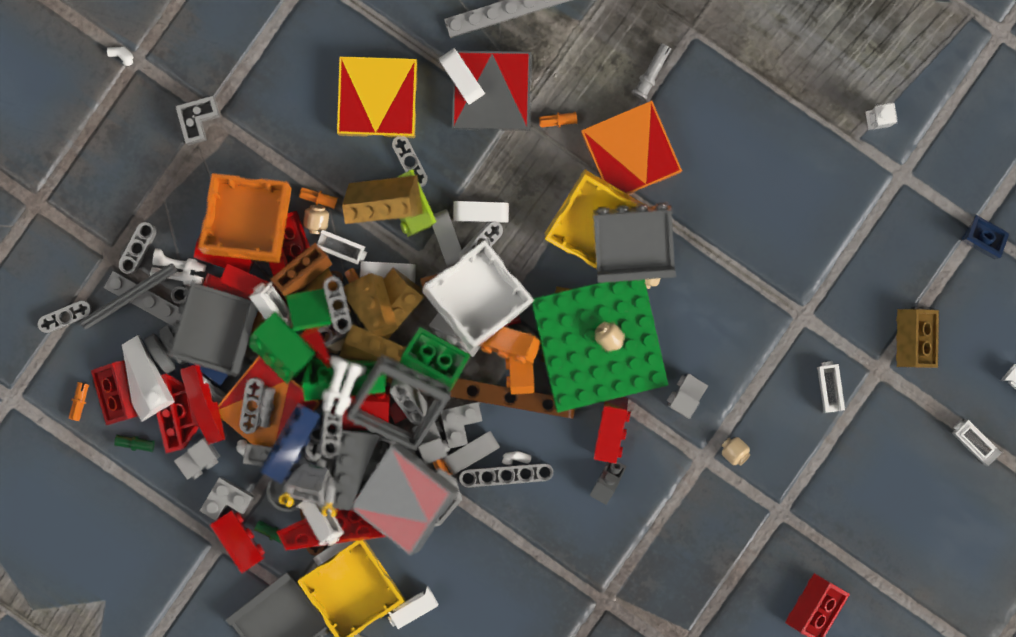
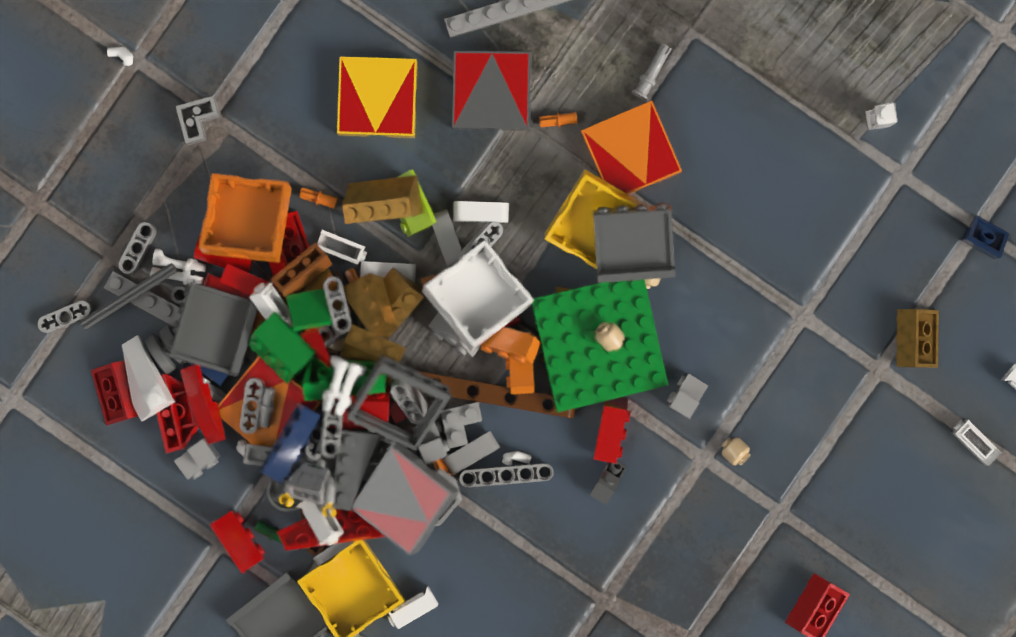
(78, 402): orange axle -> none
(134, 443): dark green pin -> none
(225, 494): light grey brick -> none
(316, 219): tan head -> none
(398, 151): light grey beam -> none
(434, 358): green slope -> none
(461, 76): white beam -> none
(830, 387): white window -> none

